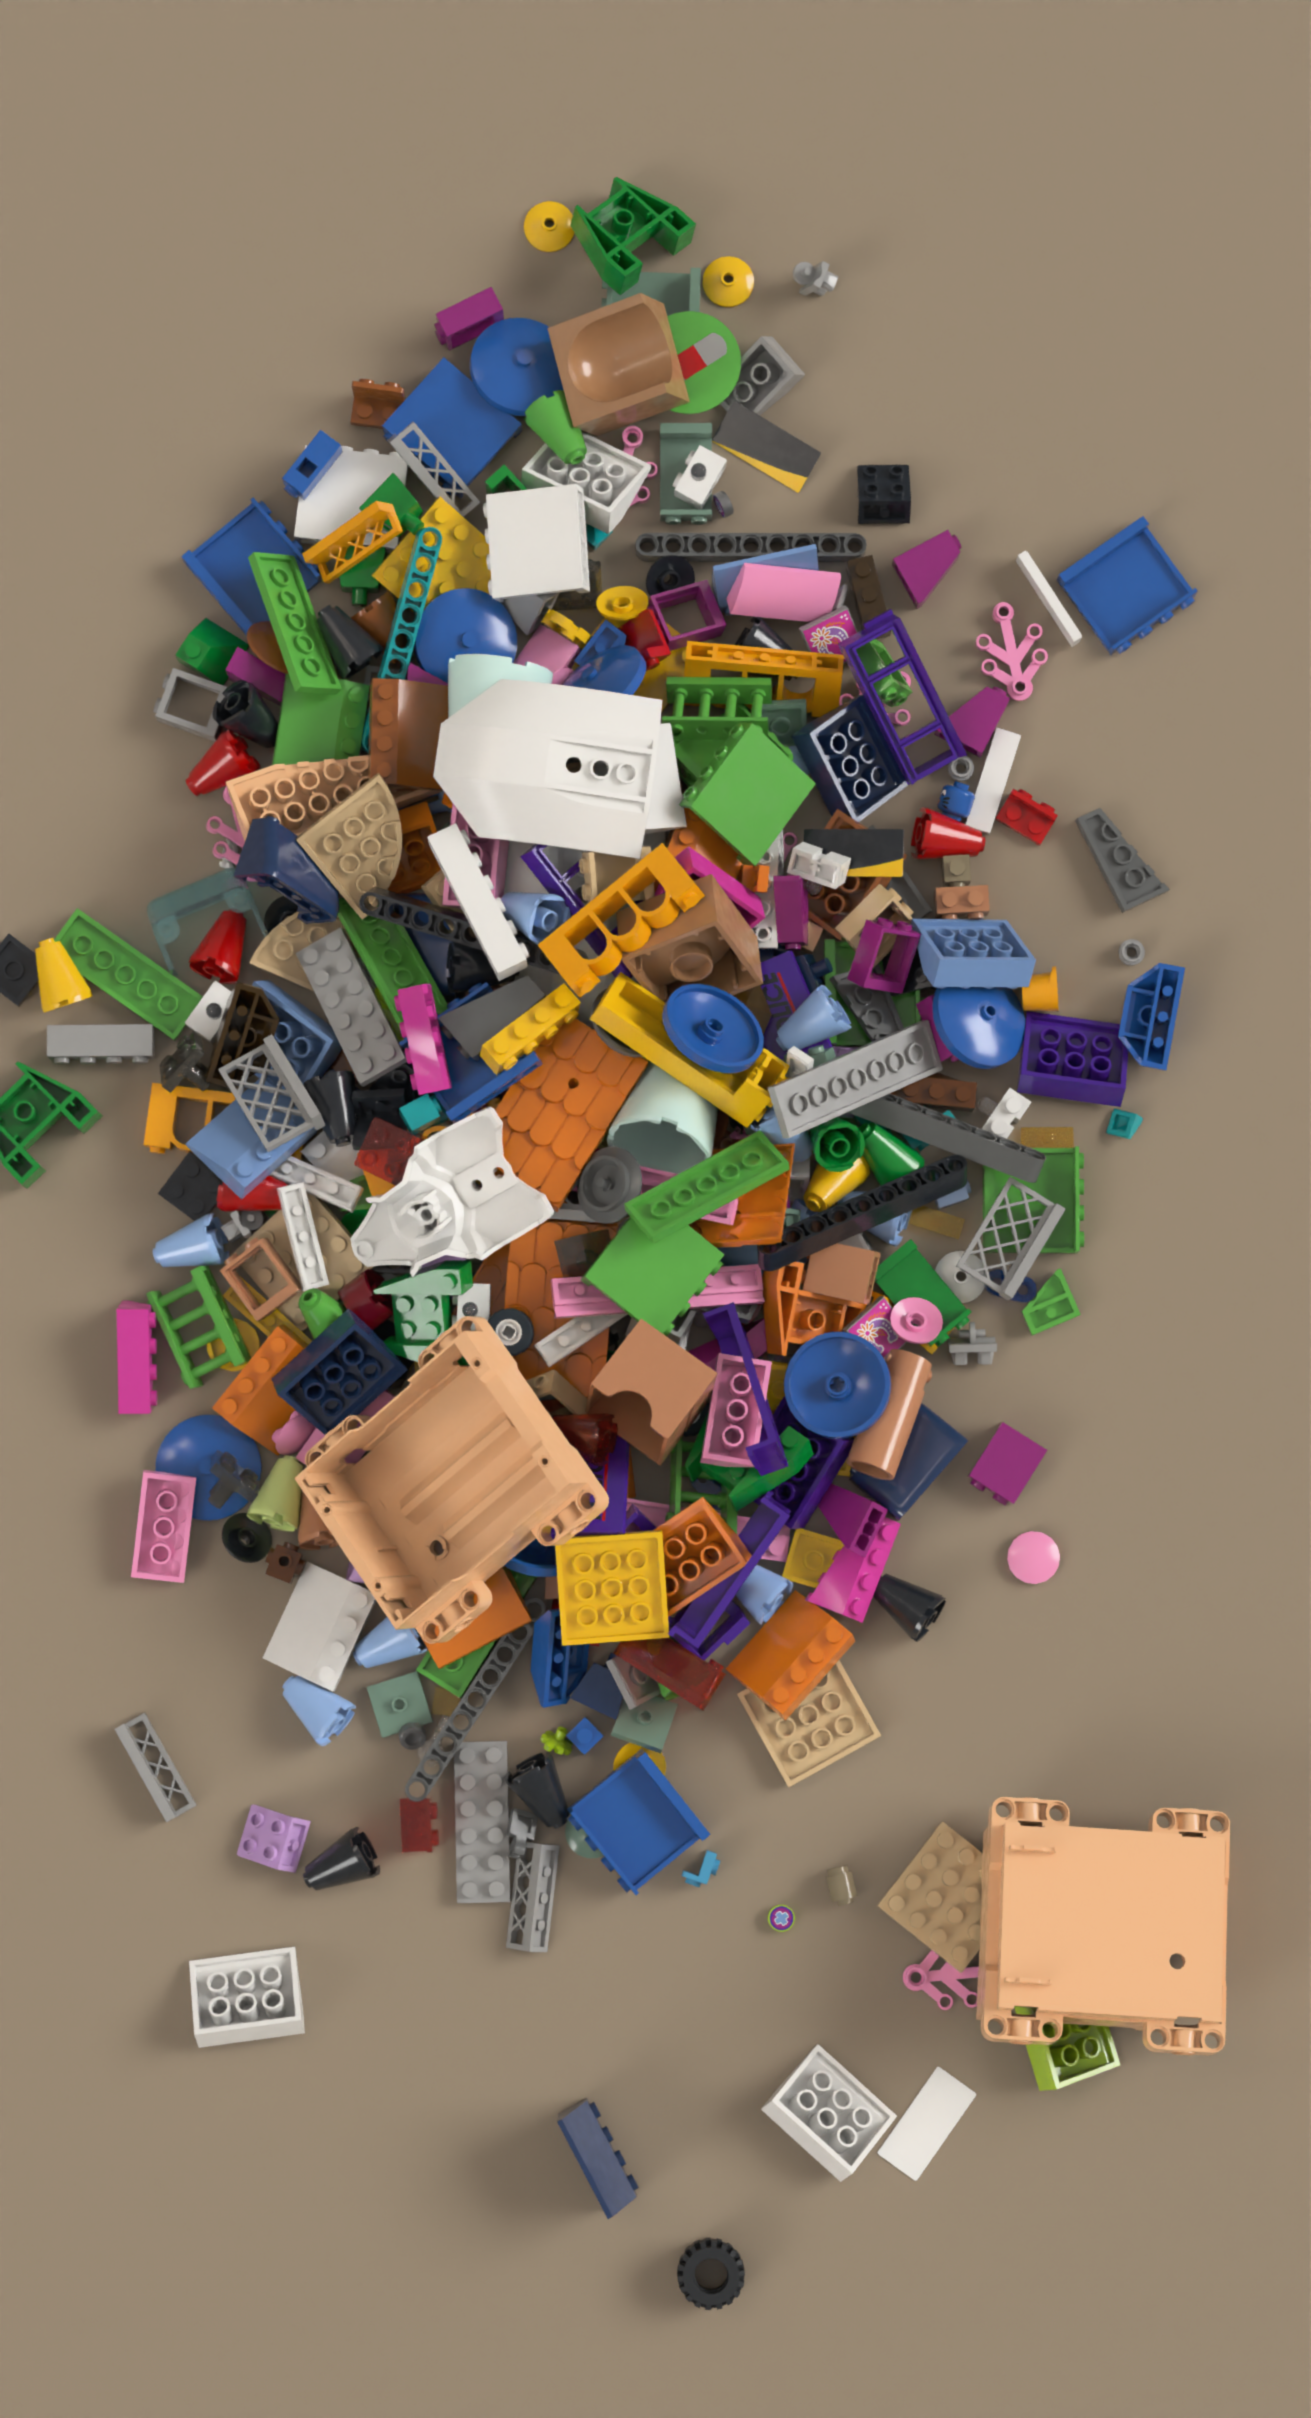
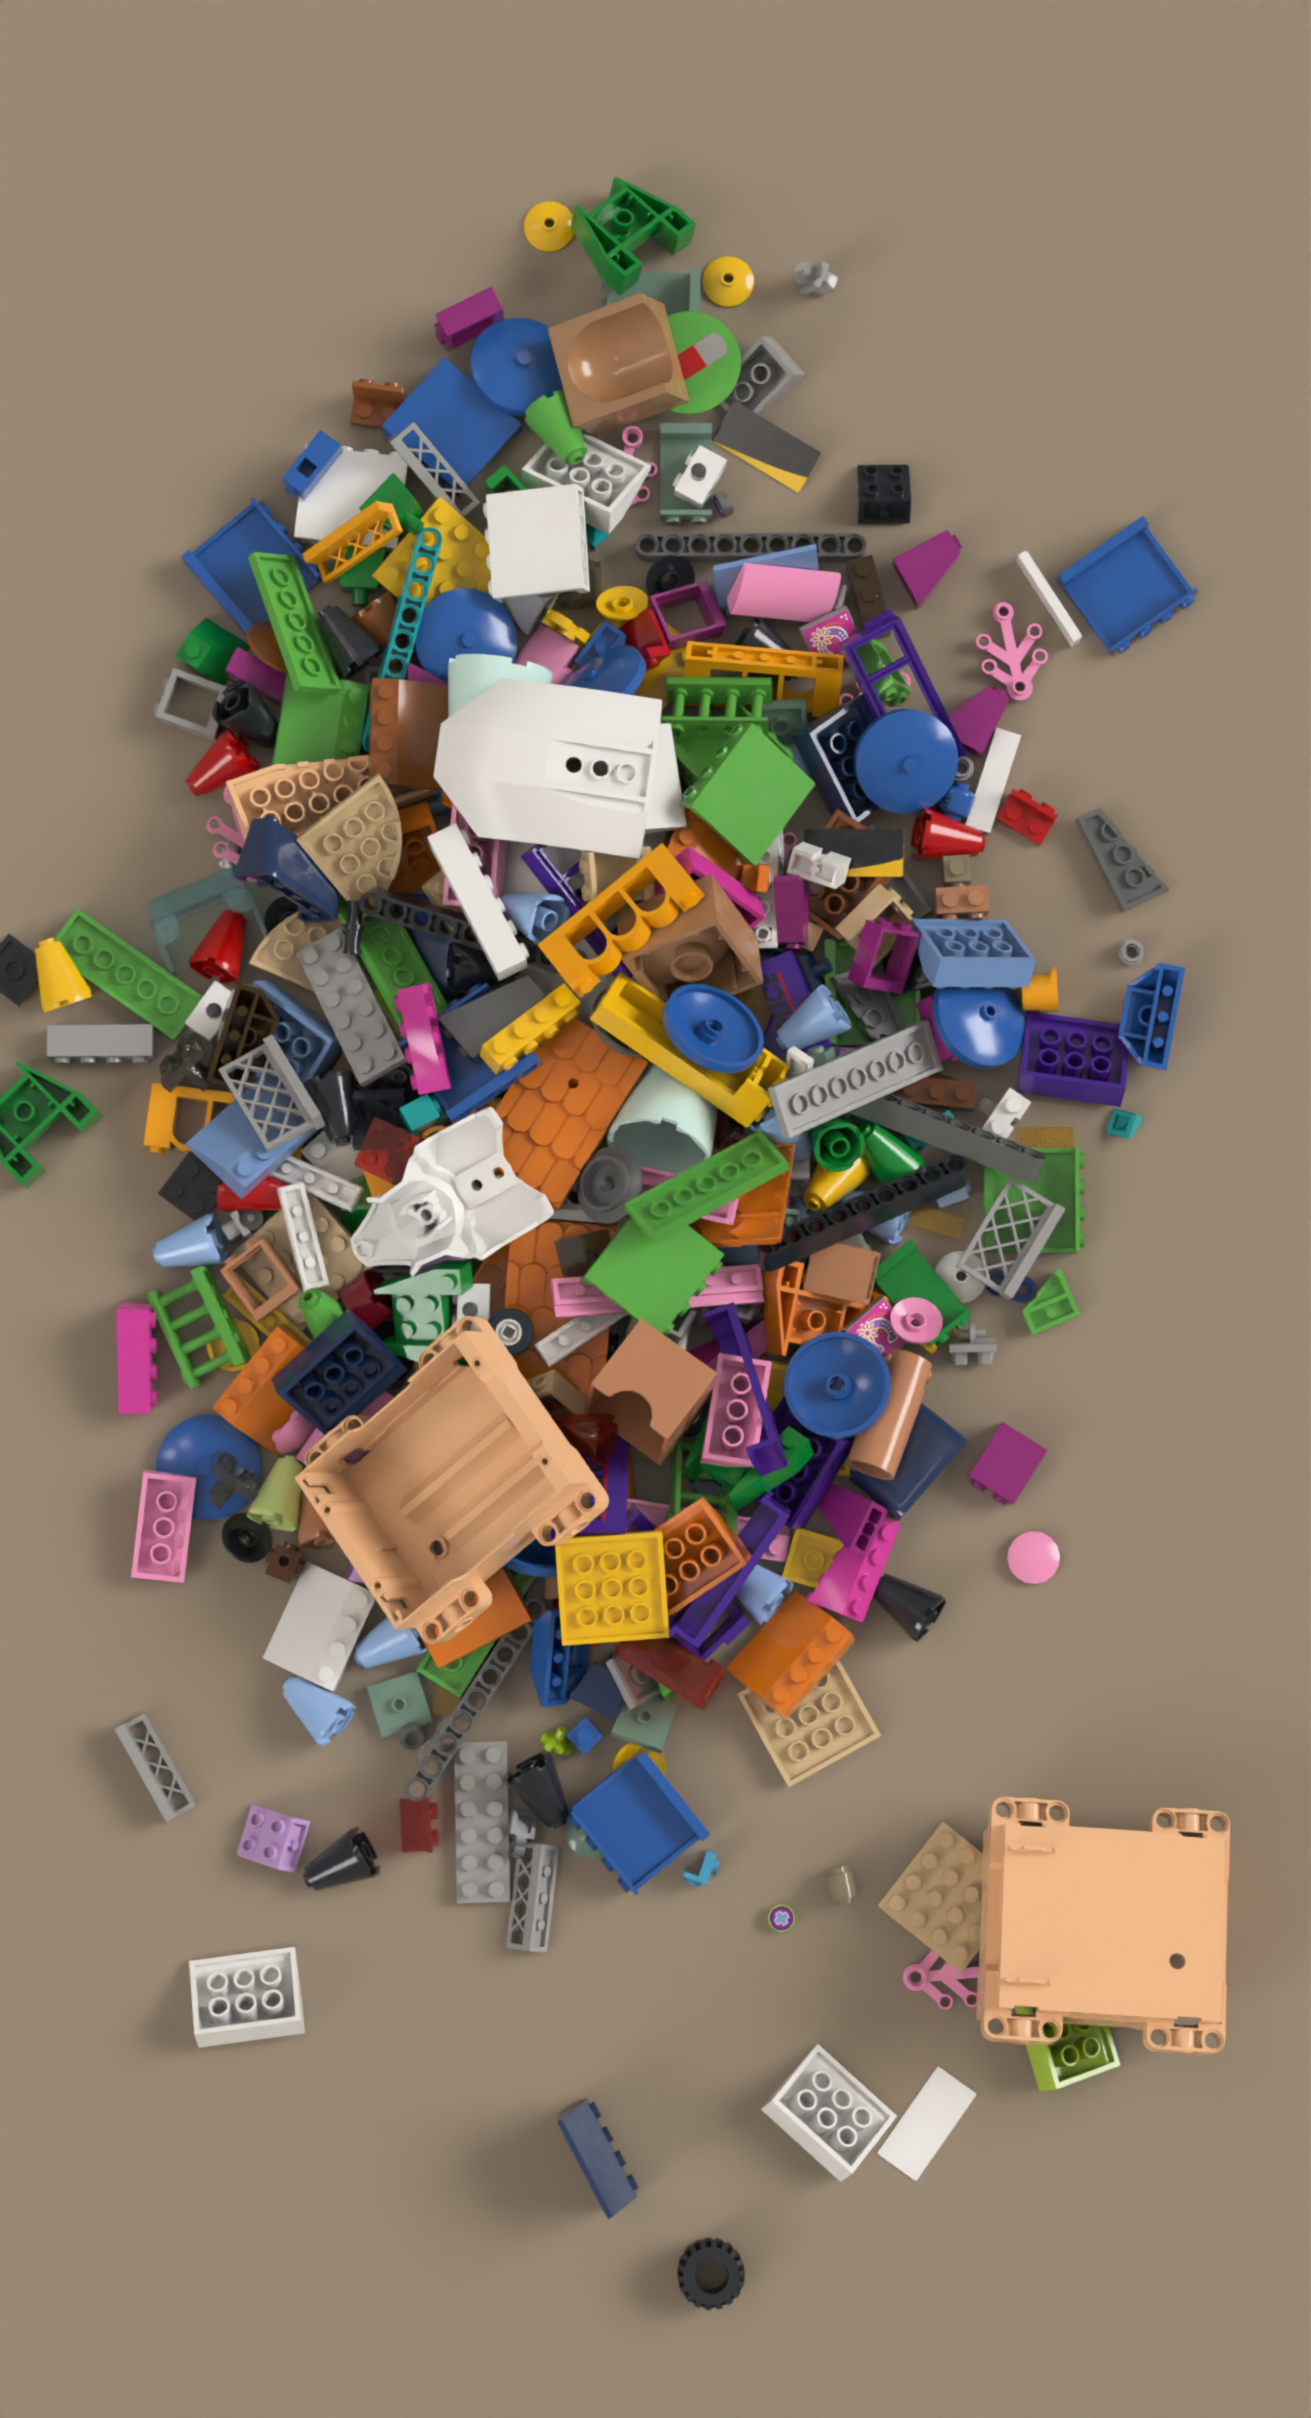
(353, 928): none -> black pin
(906, 761): none -> blue dish

